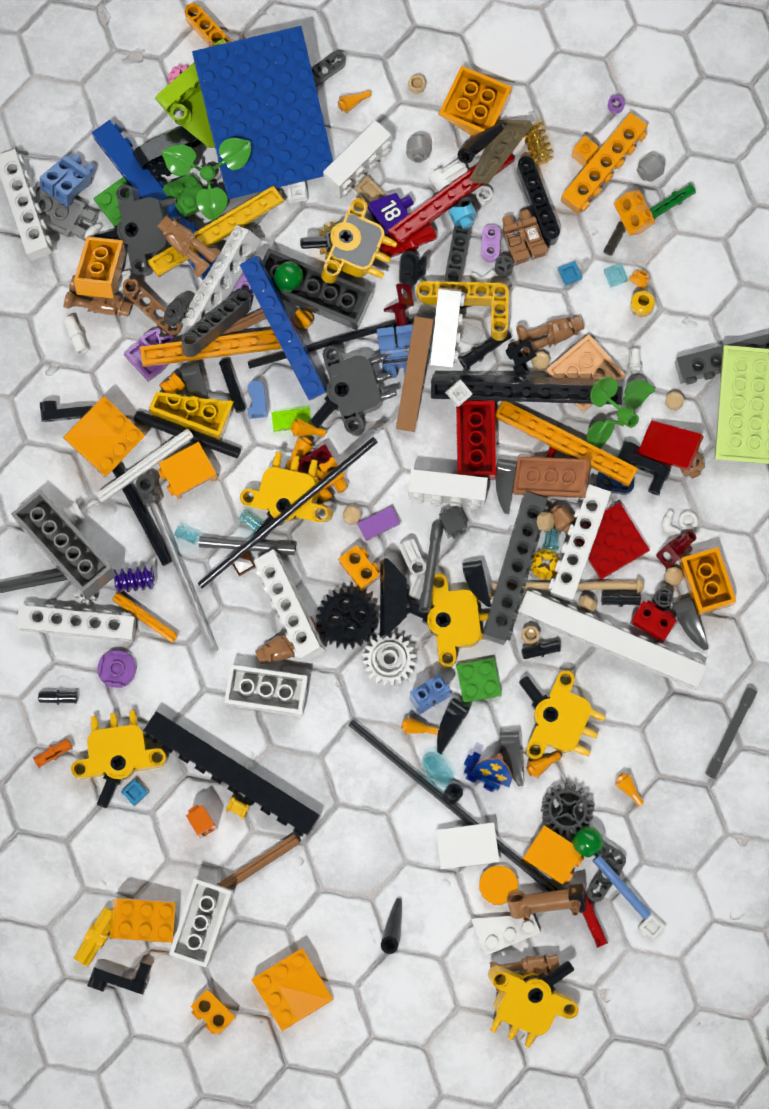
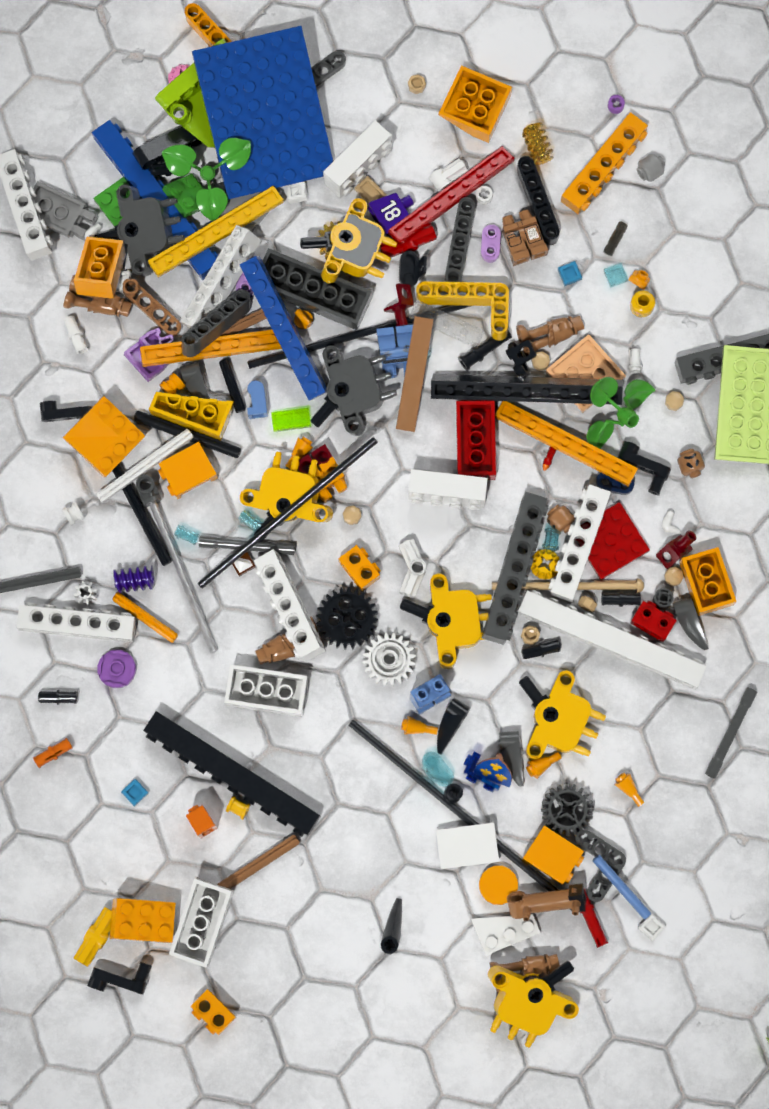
(63, 544): light grey brick -> none
(66, 179): medium blue hips -> none
(112, 745): yellow piece -> none
(172, 318): dark grey gear -> none
(182, 238): medium nougat piece -> none
(288, 276): green hair -> none
(292, 989): light orange slope -> none
(302, 428): light orange cone -> none
(348, 102): light orange cone -> none
(378, 523): medium lavender tile -> none
(392, 597): black wedge -> none
(418, 148): light grey head -> none
(426, 595): dark grey piece -> none
(446, 326): white brick -> none
(452, 523): dark grey brick -> none
(458, 393): white tile -> none
(463, 216): medium azure piece -> none
(476, 580): black piece -> none
(478, 143): black piece -> none
(478, 680): bright green plate -> none
(487, 278): white animal -> none
(499, 150): dark tan wing -> none
(504, 482): dark grey piece -> none
(505, 262): dark grey wheel -> none
(545, 521): tan tile -> none
(552, 477): nougat tile -> none
(584, 151): light orange brick -> none
(588, 841): green hair -> none
(634, 212): light orange brick -> none
(670, 445): red tile -> none
(687, 191): green pin -> none
(687, 521): white tile -> none

